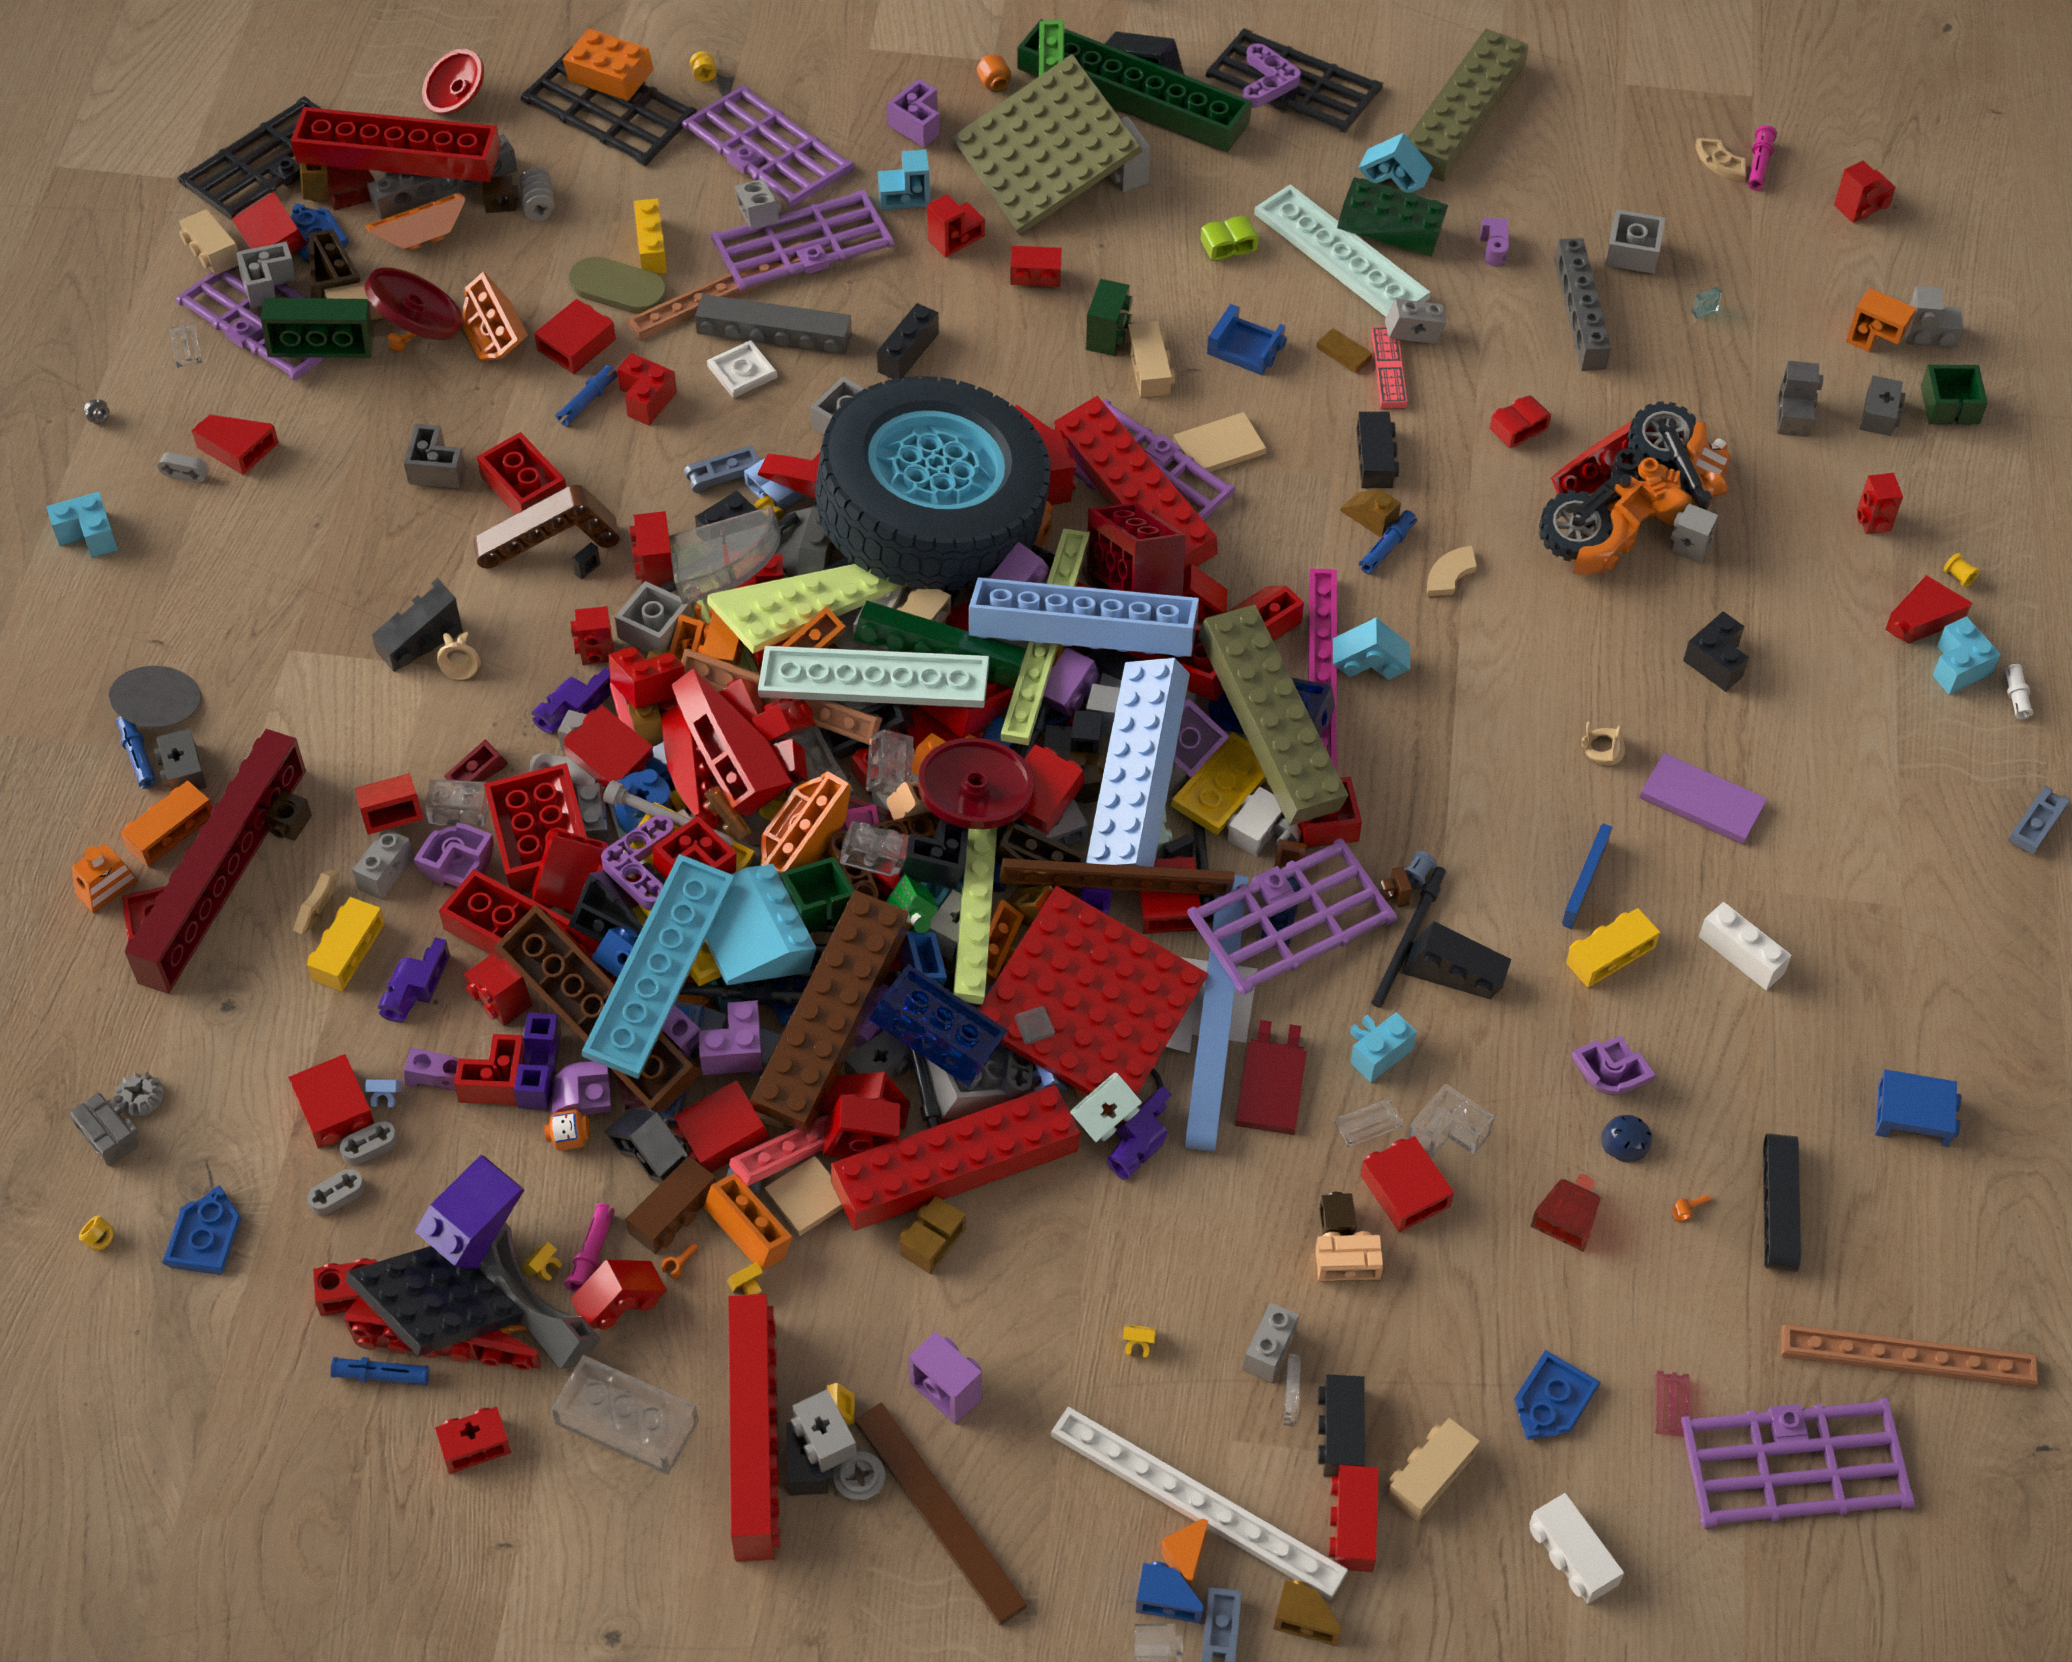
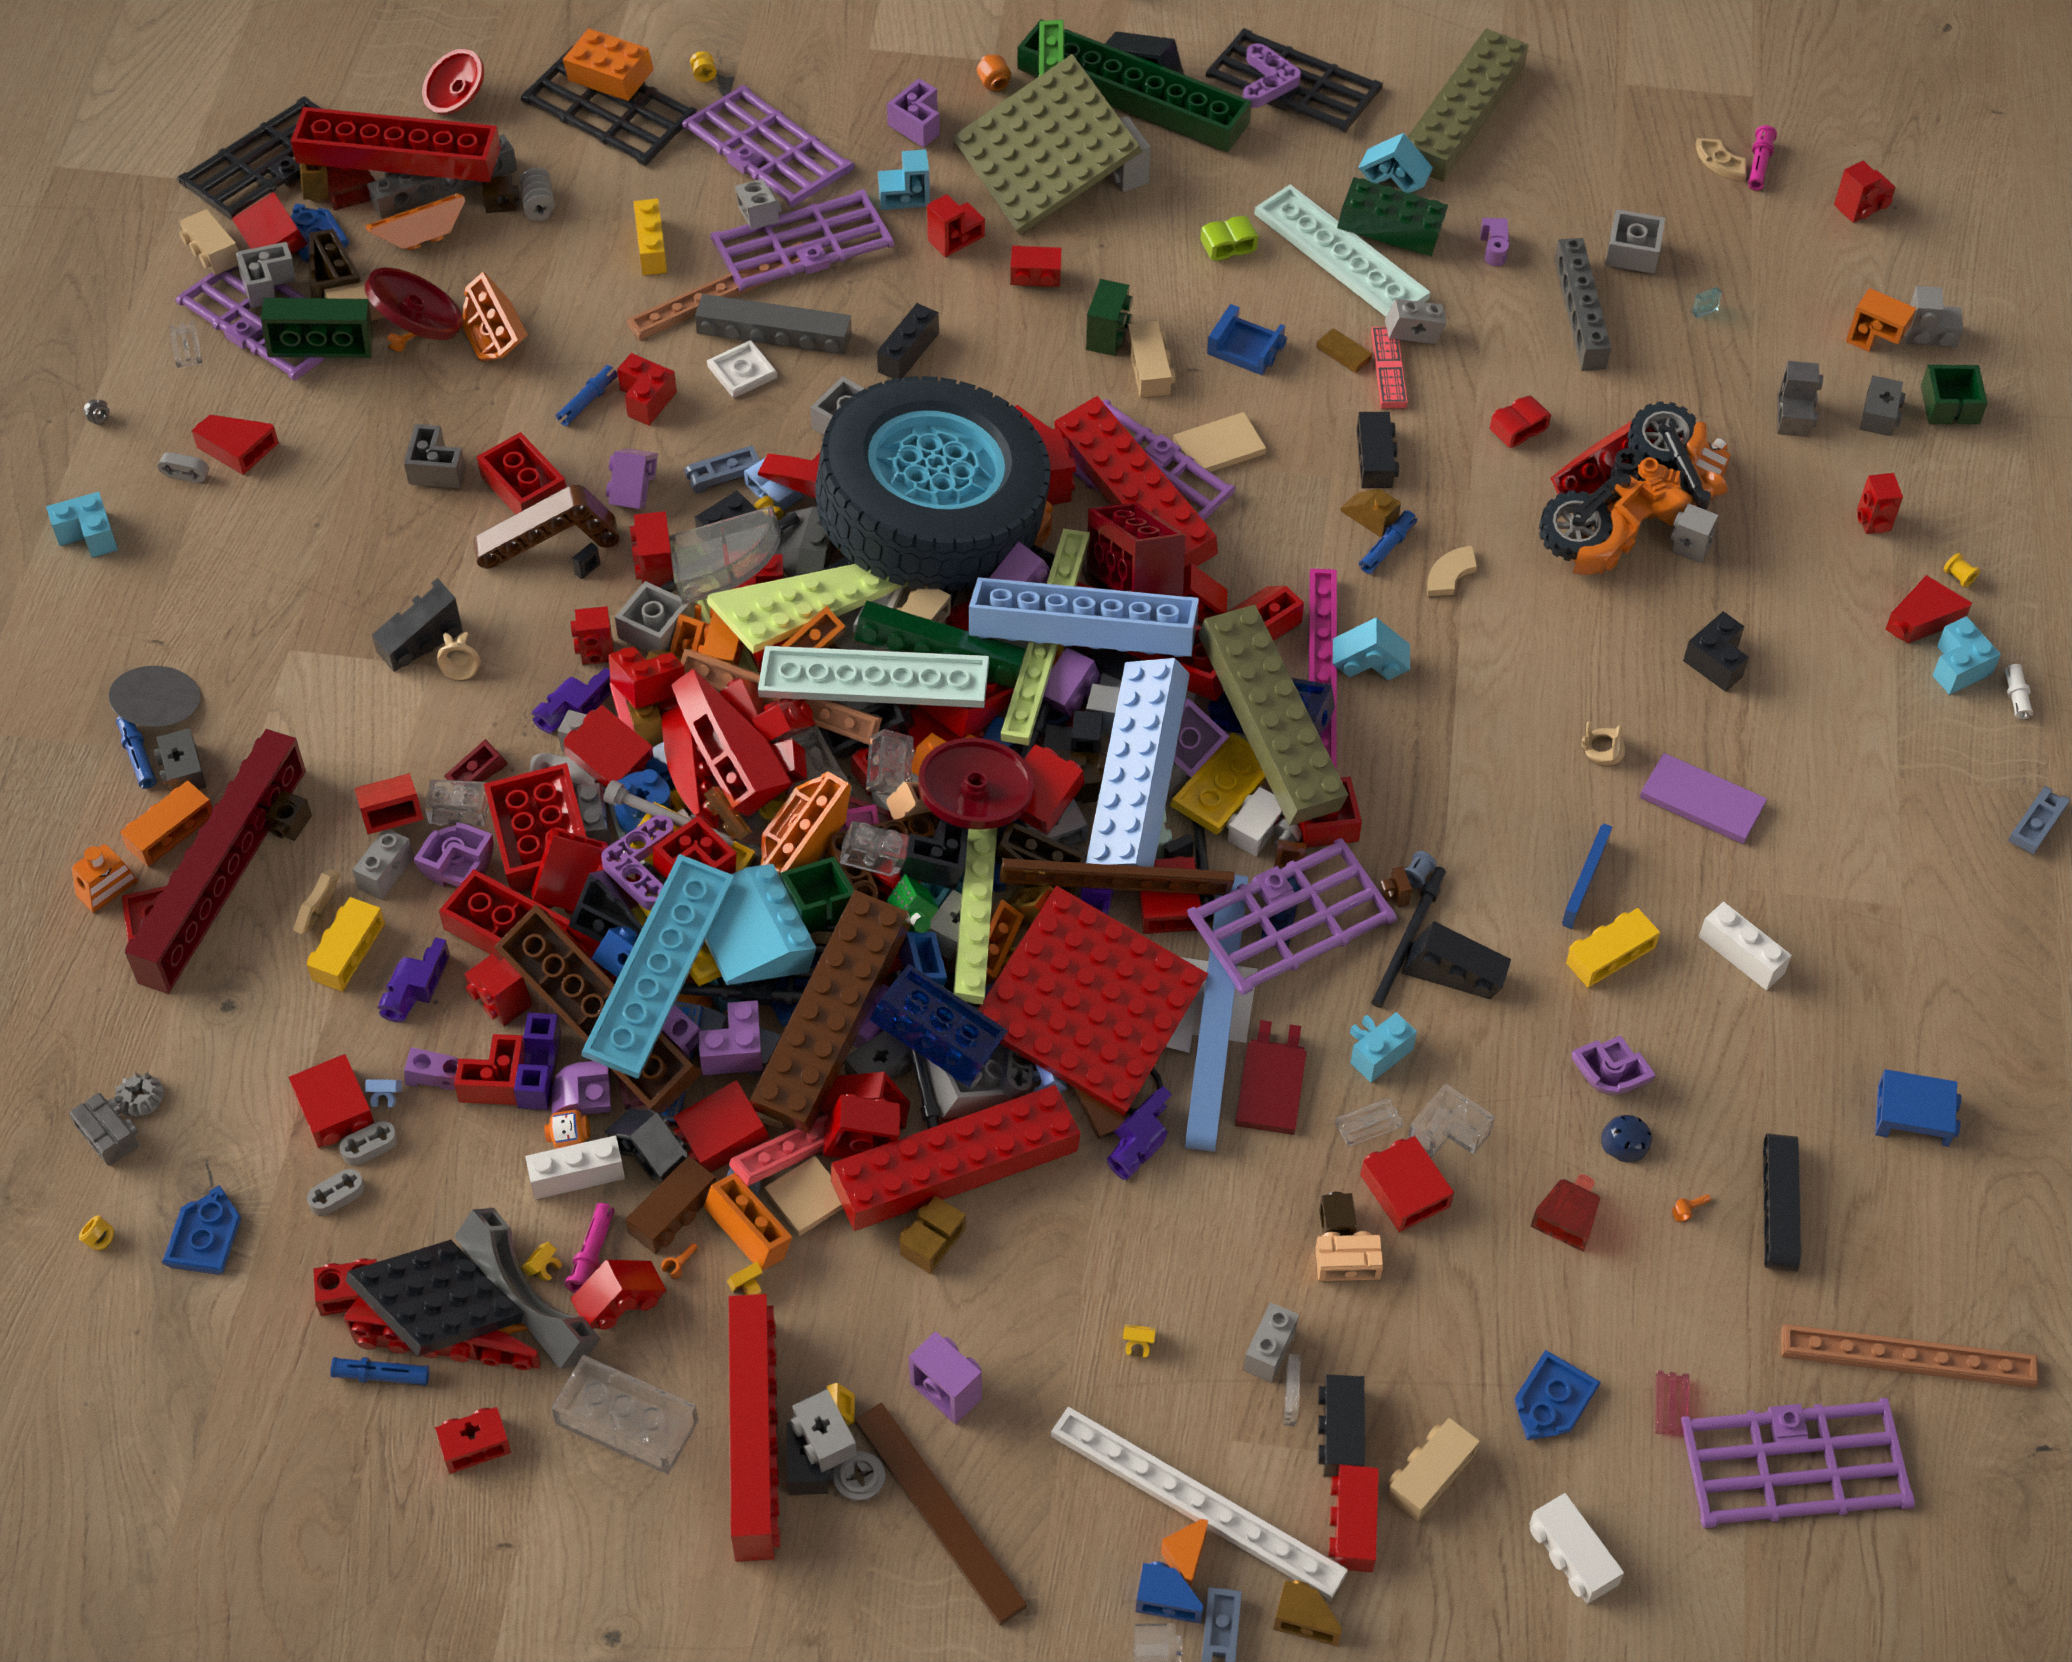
(470, 1213): dark purple slope -> none
(575, 336): red brick -> none
(575, 1167): none -> white brick
(617, 284): olive tile -> none
(631, 477): none -> medium lavender brick
(1034, 1025): clear light blue tile -> none
(1110, 1091): light aqua brick -> none

